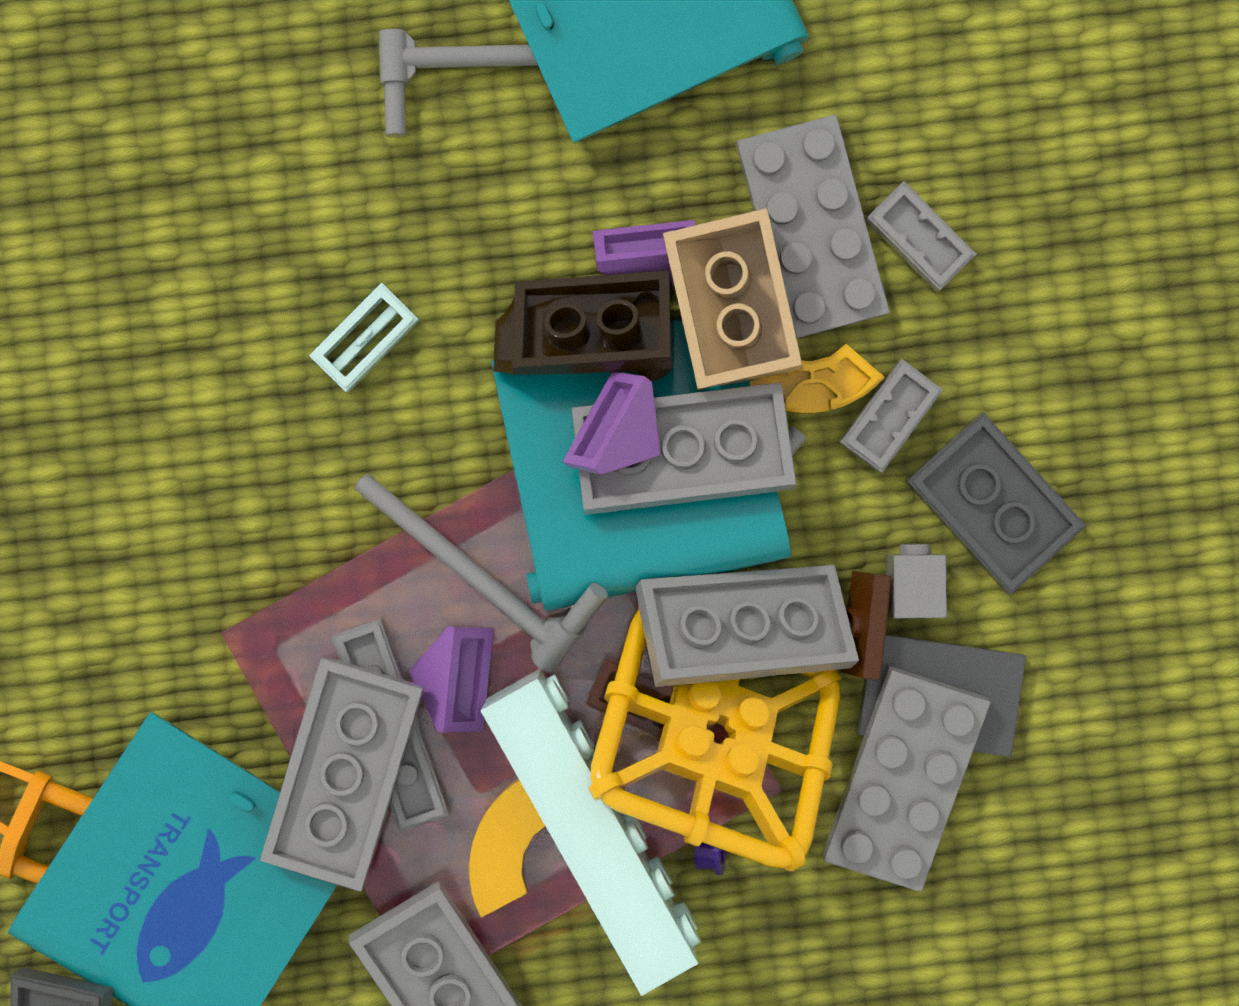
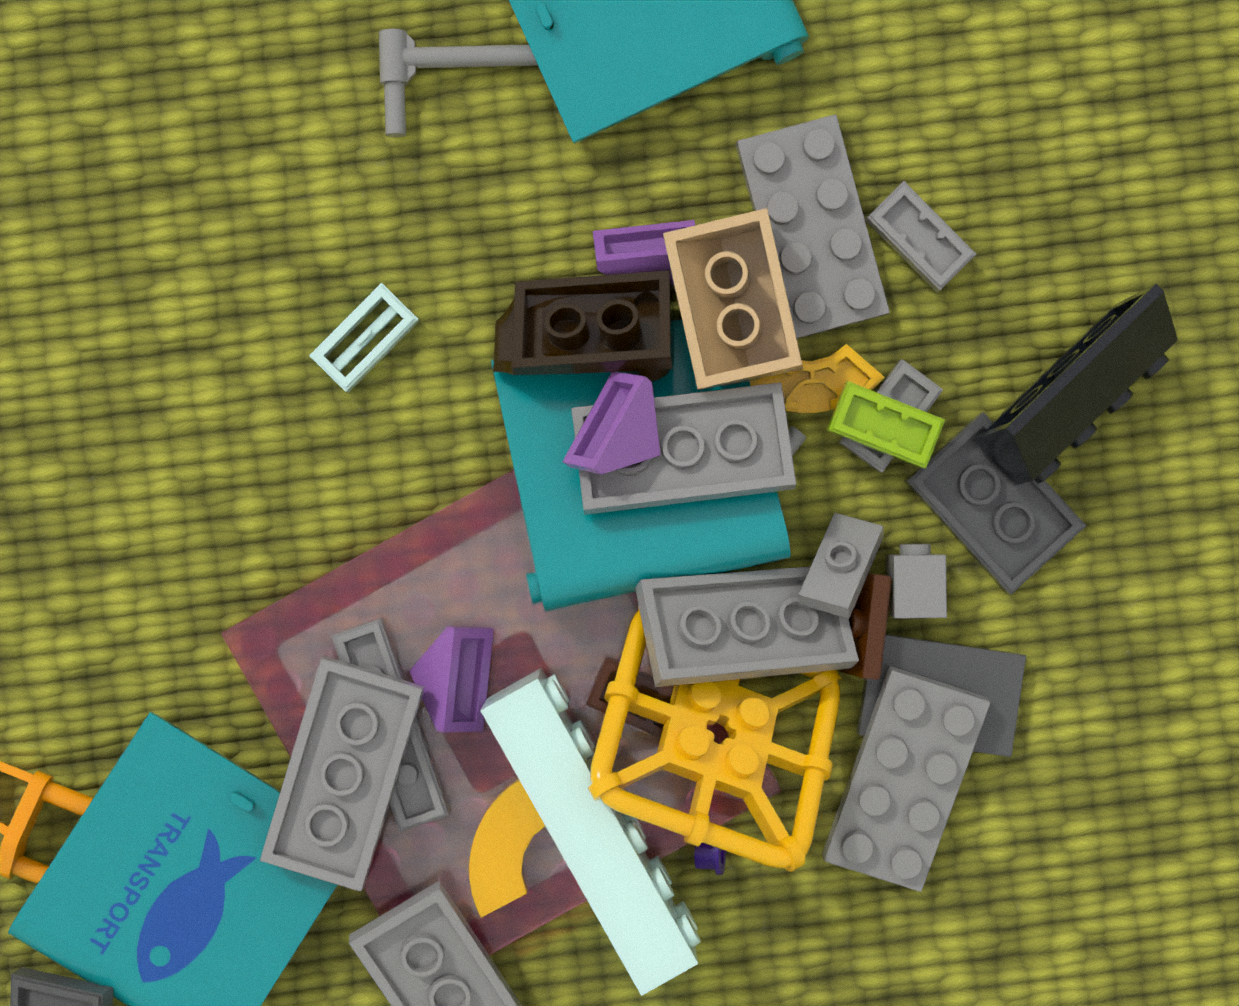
(550, 639): light grey bar -> none
(841, 565): none -> light grey plate
(885, 425): none -> lime plate
(1080, 387): none -> black slope

